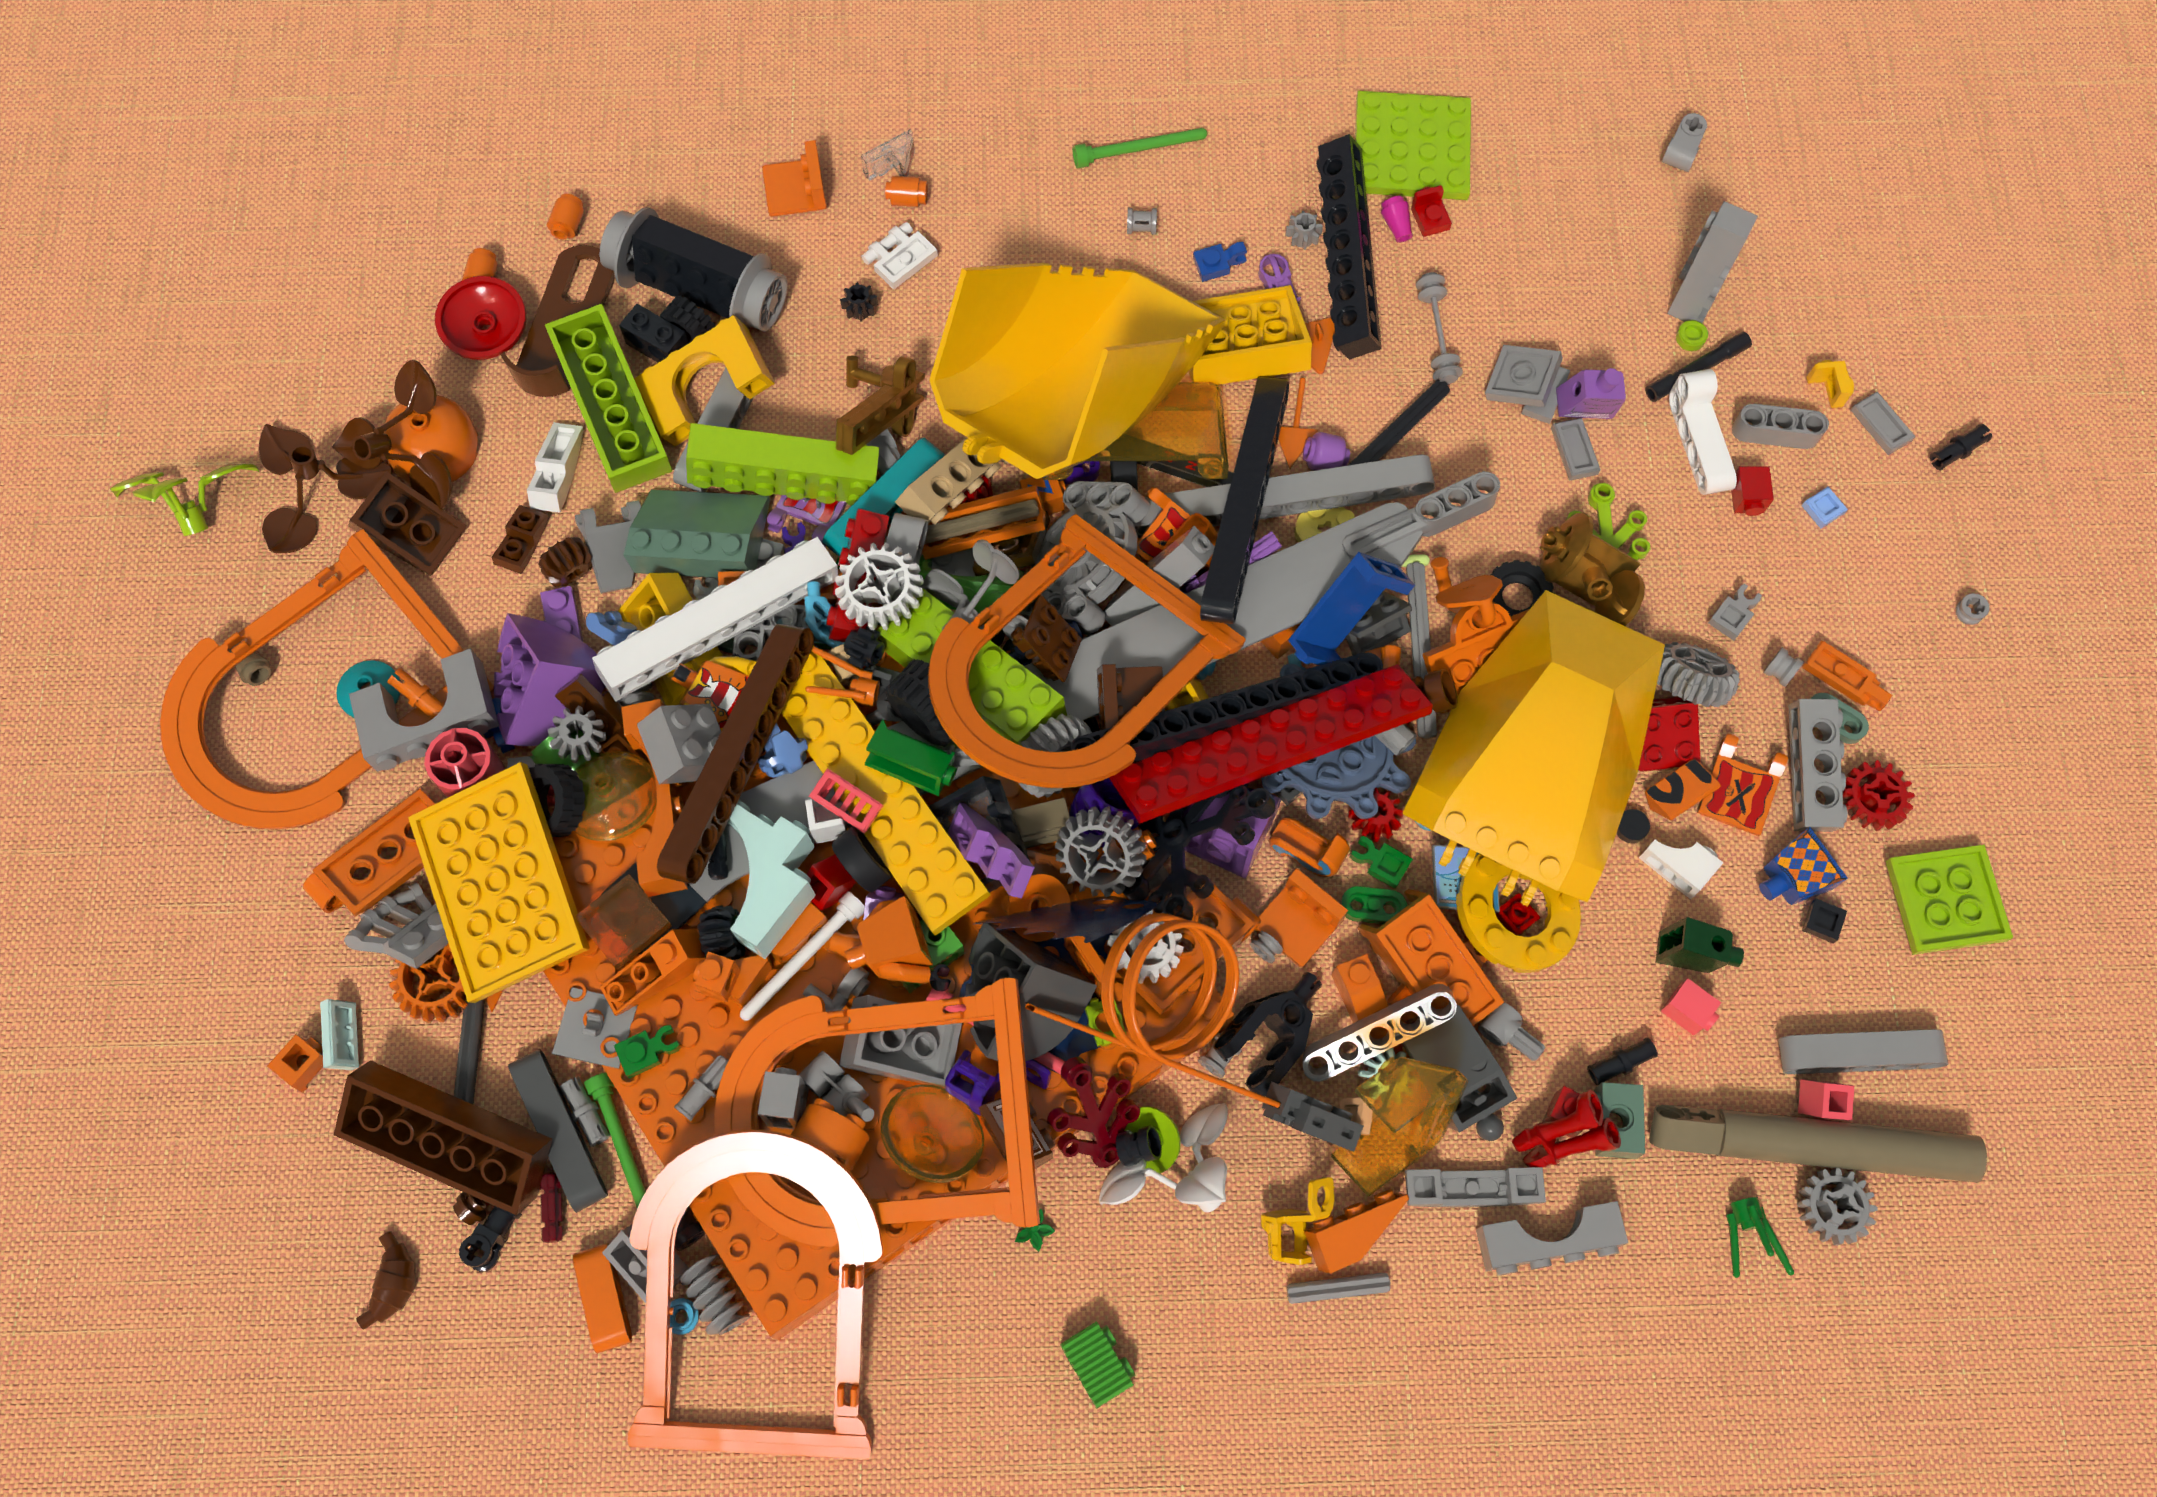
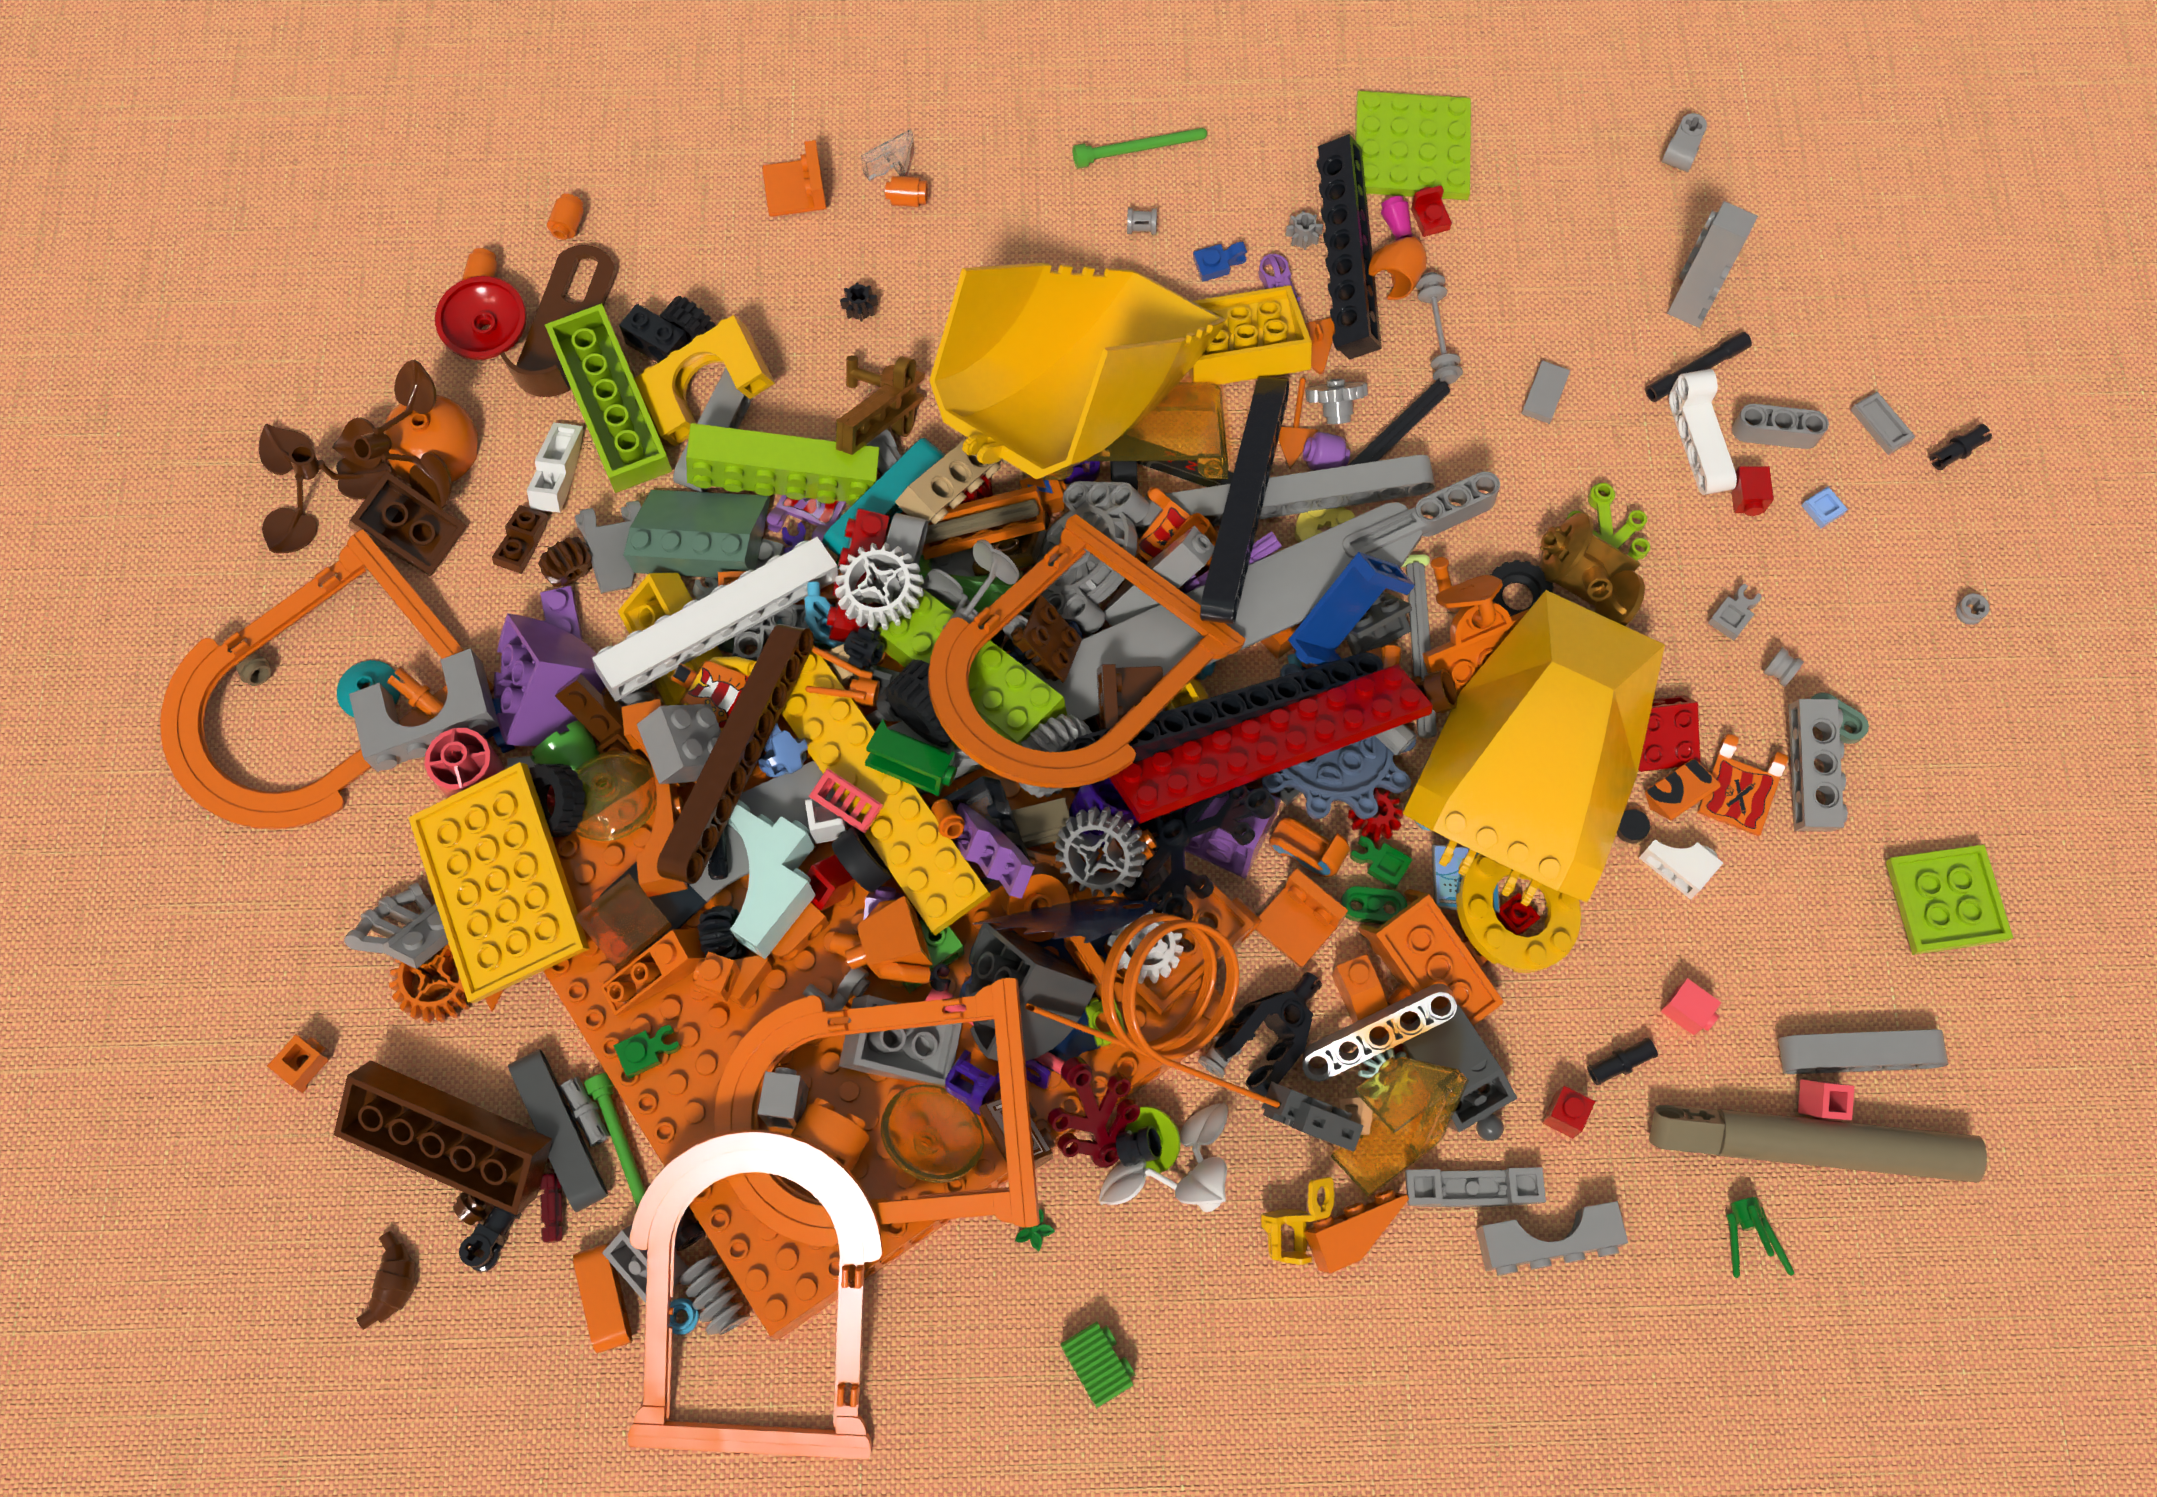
(187, 513): lime plant -> none
(332, 880): orange hinge -> none
(339, 1034): light aqua plate -> none
(469, 1051): dark grey axle -> none
(580, 746): light grey gear -> none
(584, 1042): light grey piece -> none
(609, 626): medium blue plate -> none
(693, 267): brick -> none
(702, 1089): light grey axle -> none
(827, 1081): light grey beam -> none
(848, 909): white piece -> none
(903, 261): white plate -> none
(949, 823): none -> orange pin
(1266, 947): light grey bush -> none
(1337, 398): none -> light grey plant
(1338, 1288): light grey axle -> none
(1404, 261): none -> orange piece
(1504, 1027): light grey axle -> none
(1523, 375): light grey plate -> none
(1575, 449): light grey tile -> none
(1588, 1115): red piece -> none
(1592, 394): medium lavender torso -> none
(1628, 1103): sand green brick -> none
(1691, 335): lime tile -> none
(1697, 675): light grey gear -> none
(1697, 946): dark green torso -> none
(1802, 870): blue torso -> none
(1824, 920): black plate -> none
(1836, 380): yellow bracket -> none
(1846, 676): orange hinge -> none
(1850, 1200): light grey gear -> none
(1877, 795): red gear -> none

